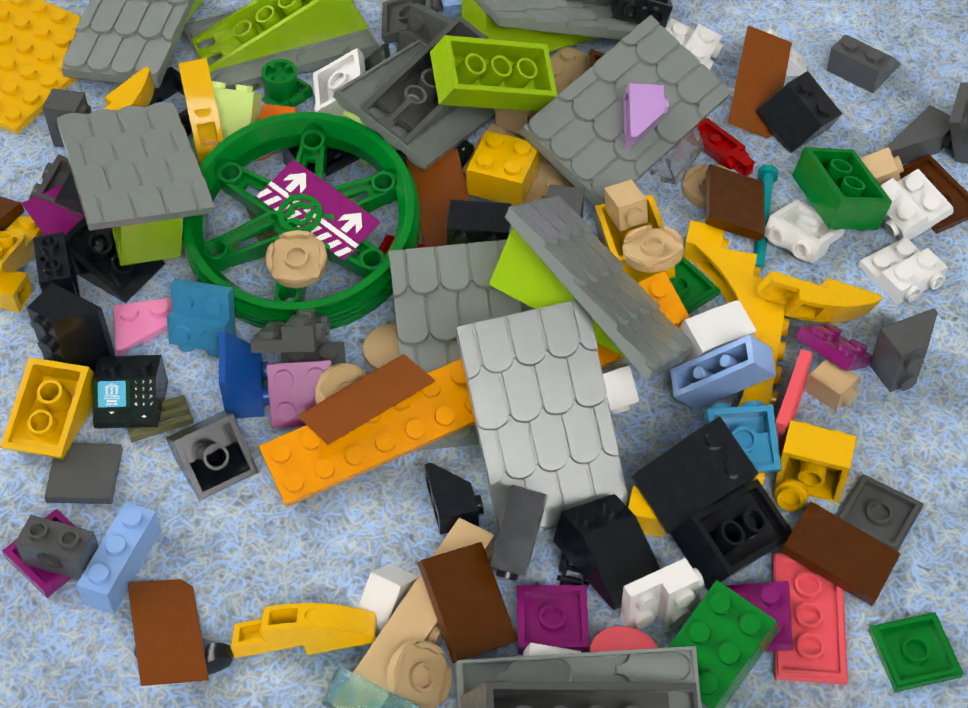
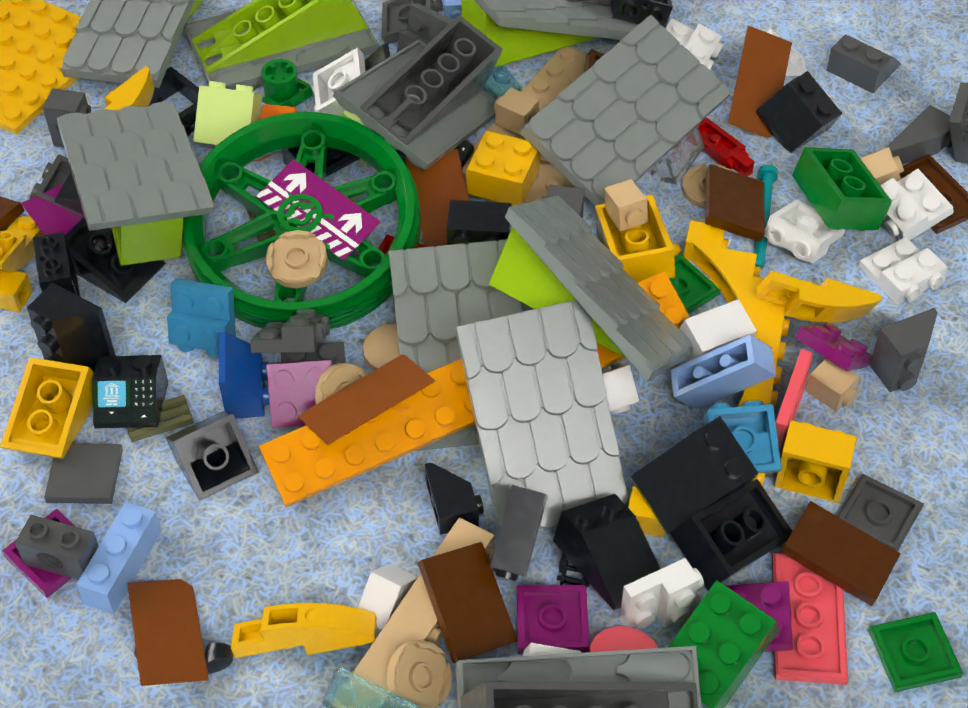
(140, 322): bright pink wing -> none
(201, 106): yellow slope -> none
(492, 73): lime brick -> none
(642, 111): lavender slope -> none
(653, 248): tan tile -> none
(791, 495): yellow plate -> none

